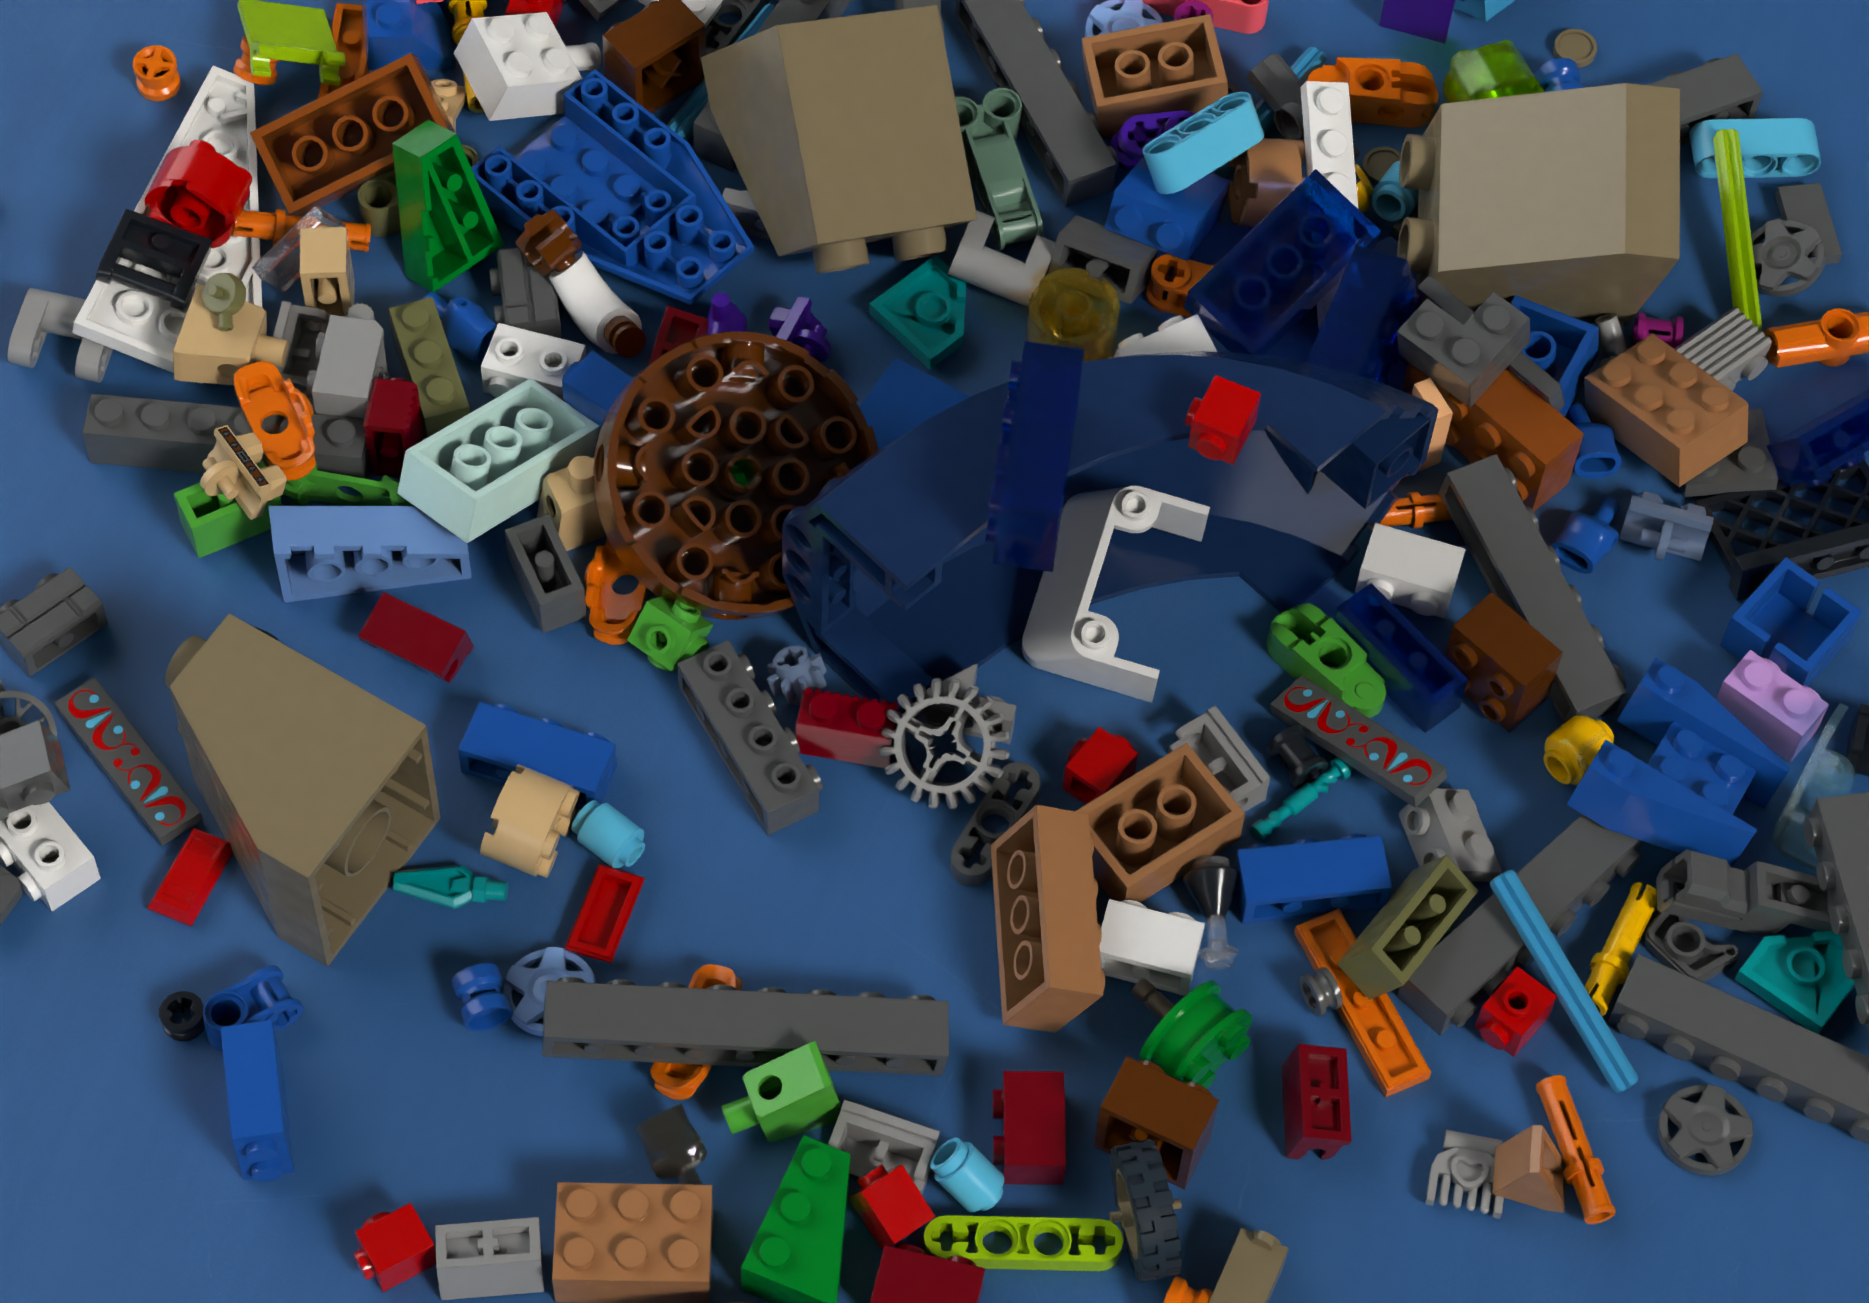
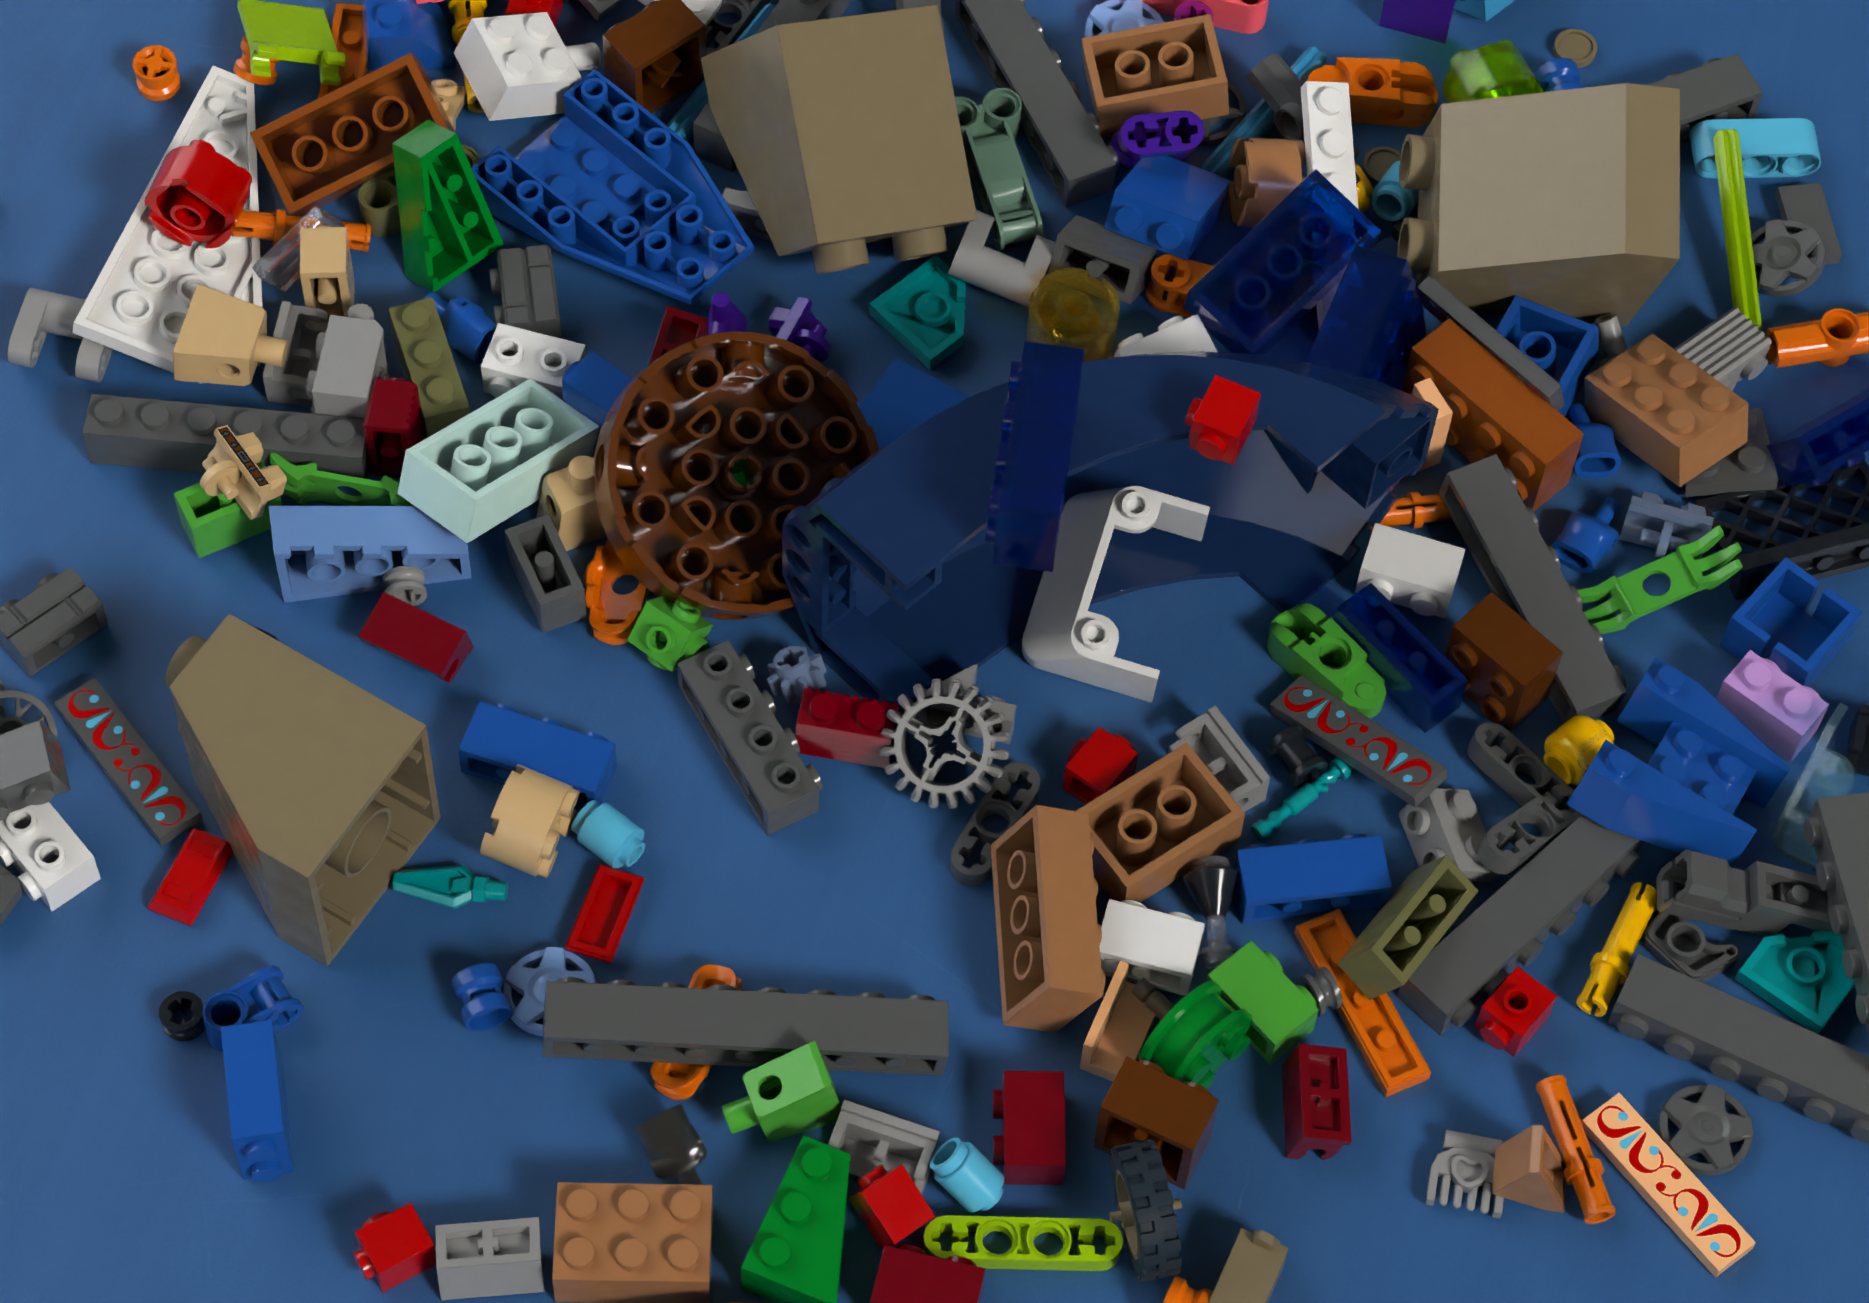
(159, 248): black plate -> none
(224, 297): olive piece -> none
(266, 393): orange piece -> none
(406, 584): none -> light grey bush
(585, 295): piece -> none
(1117, 1028): none -> light nougat panel
(1203, 142): medium azure beam -> none
(1278, 1007): none -> bright green brick
(1468, 355): dark grey brick -> none
(1535, 809): none -> dark grey beam
(1564, 981): dark azure axle -> none
(1645, 325): magenta bush -> none
(1667, 1185): none -> light nougat tile
(1682, 570): none -> bright green piece

